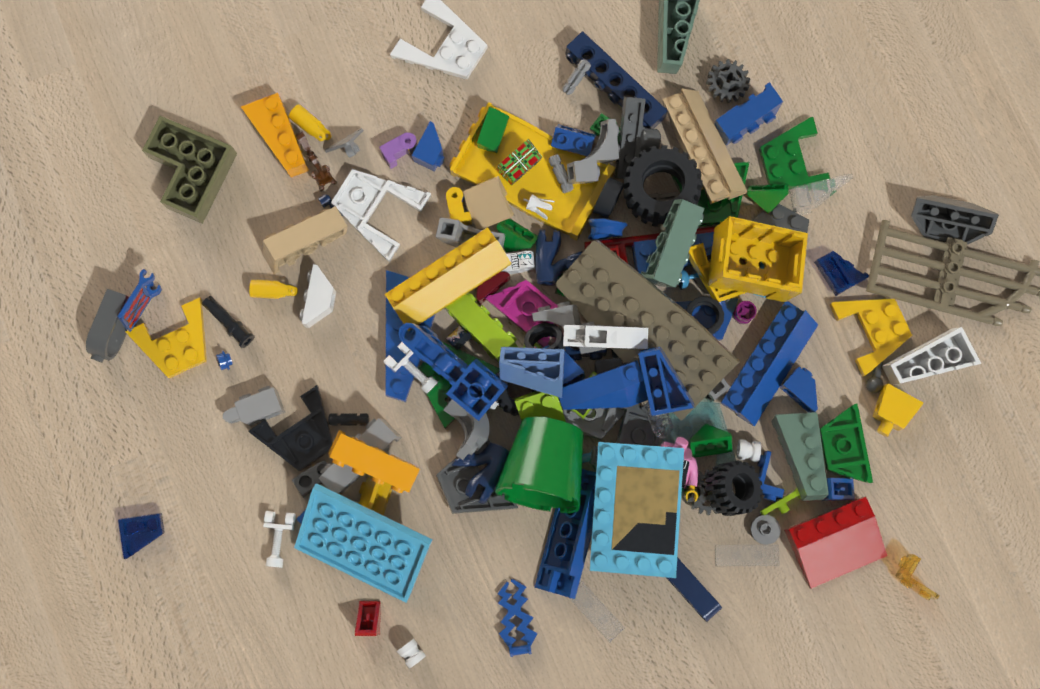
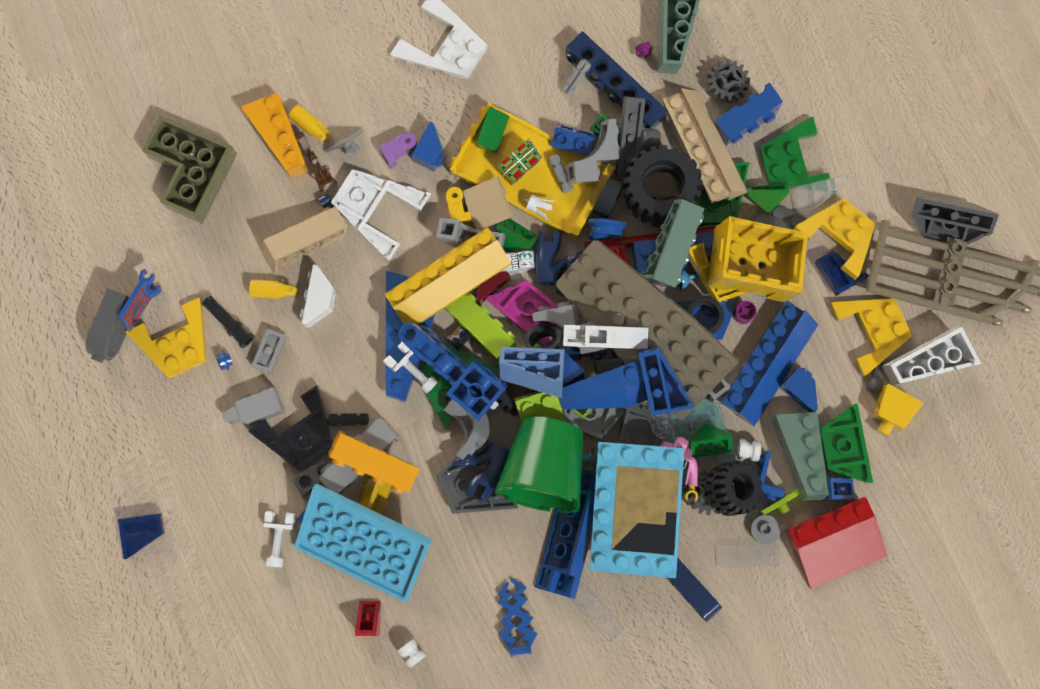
(269, 351): none -> light grey plate
(643, 50): none -> magenta plate
(845, 226): none -> yellow wing
(907, 567): clear yellow bracket -> none

